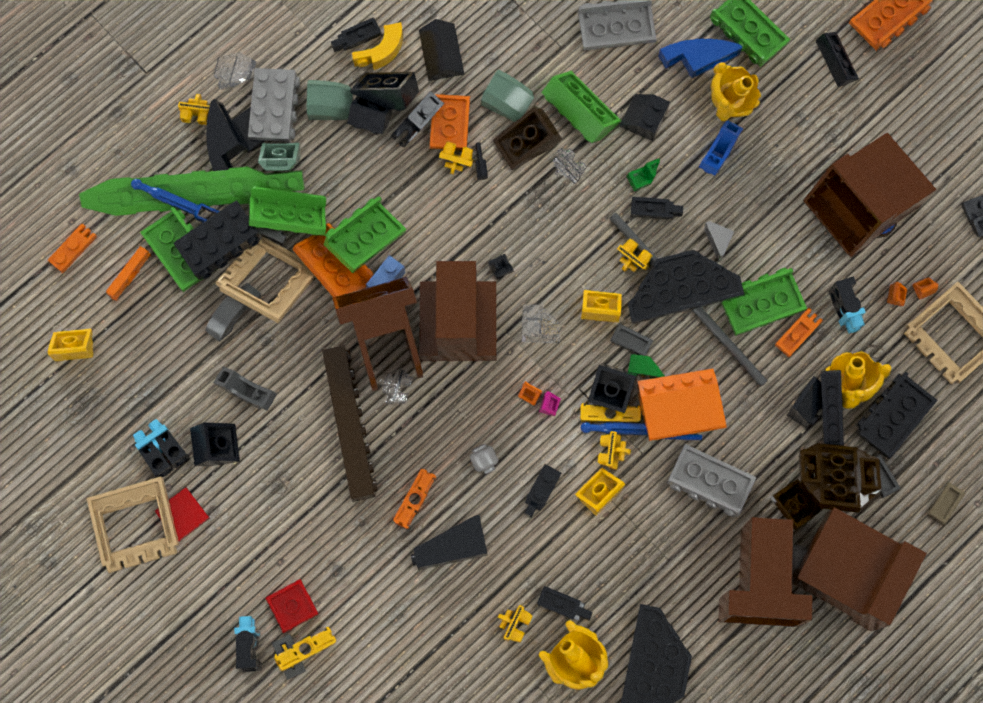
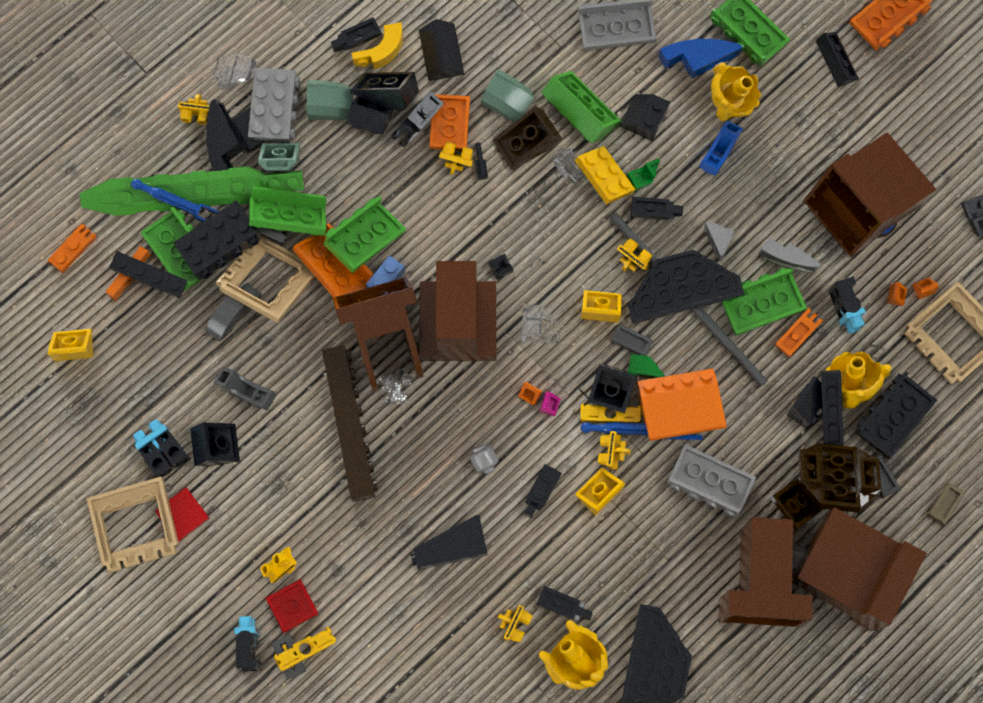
(148, 274): none -> black plate
(279, 565): none -> yellow hips
(407, 510): orange piece -> none
(605, 175): none -> yellow plate
(788, 256): none -> light grey slope

